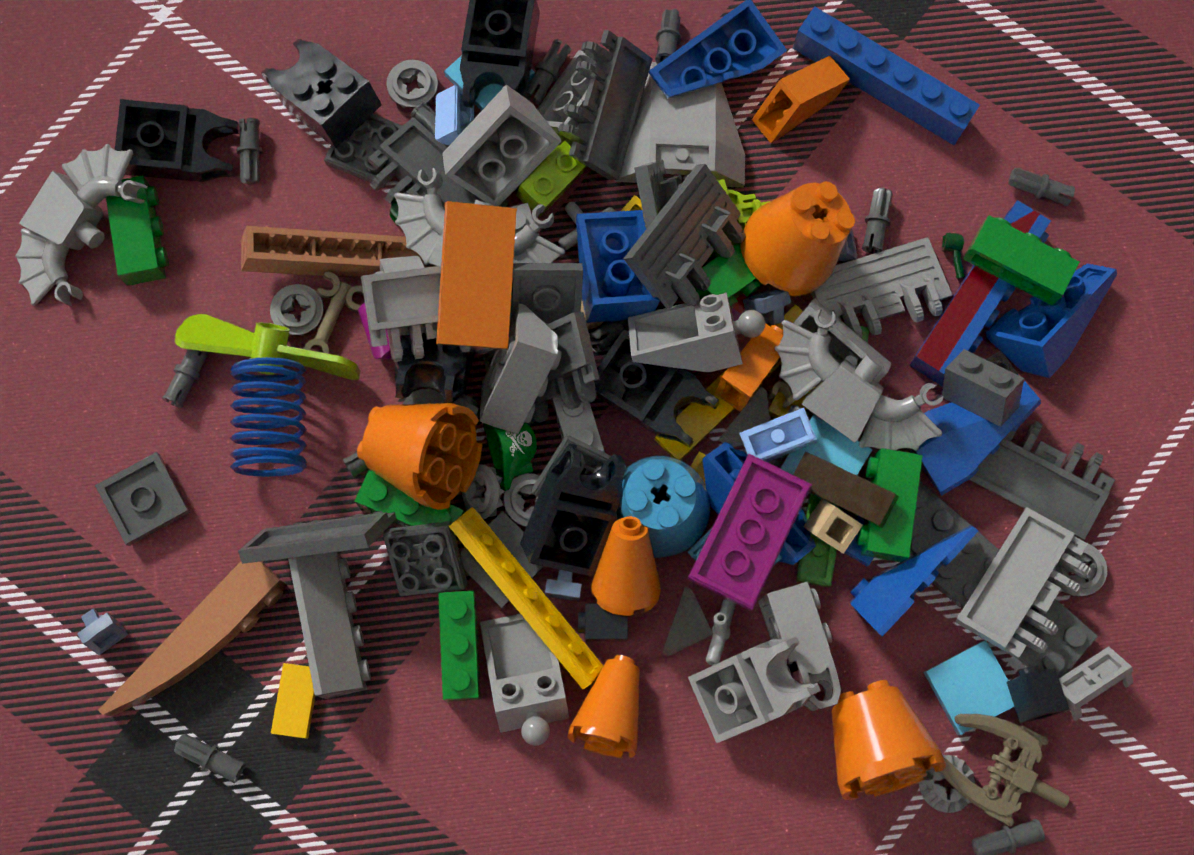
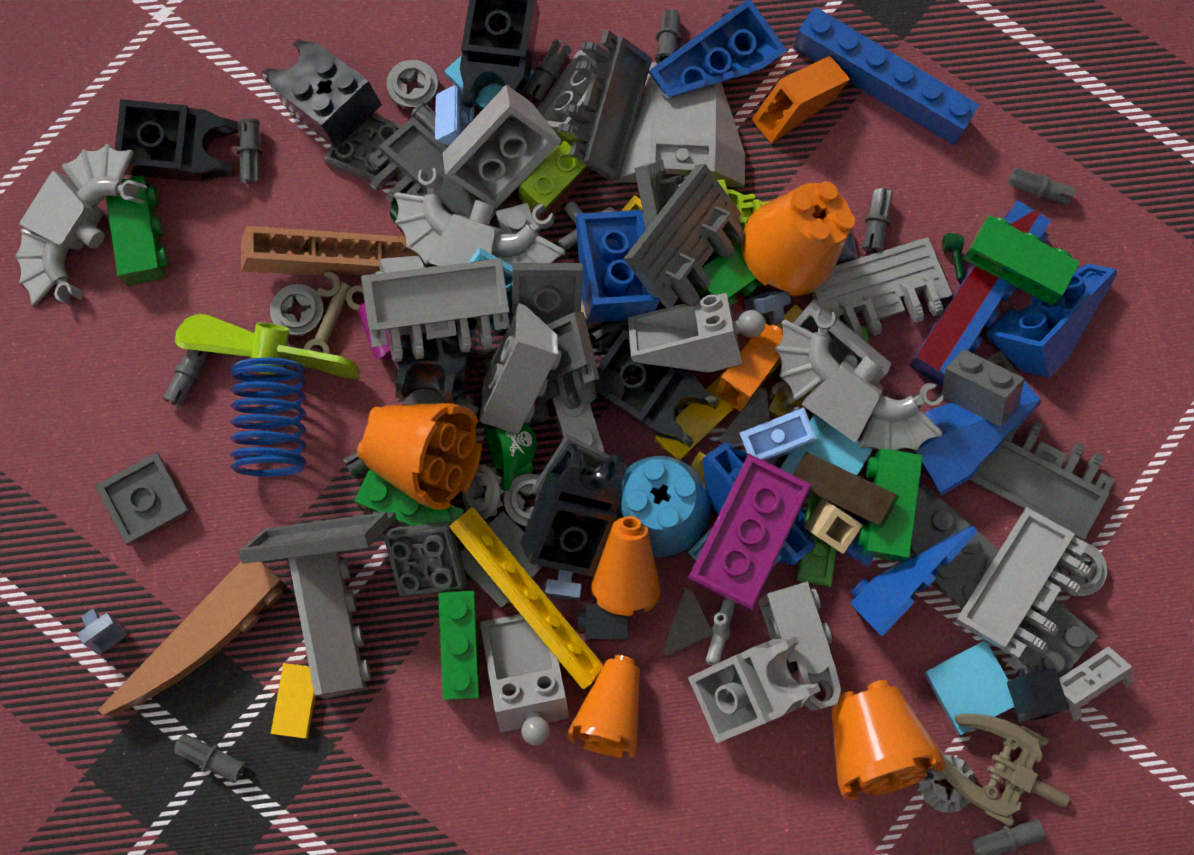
(476, 275): orange tile -> none

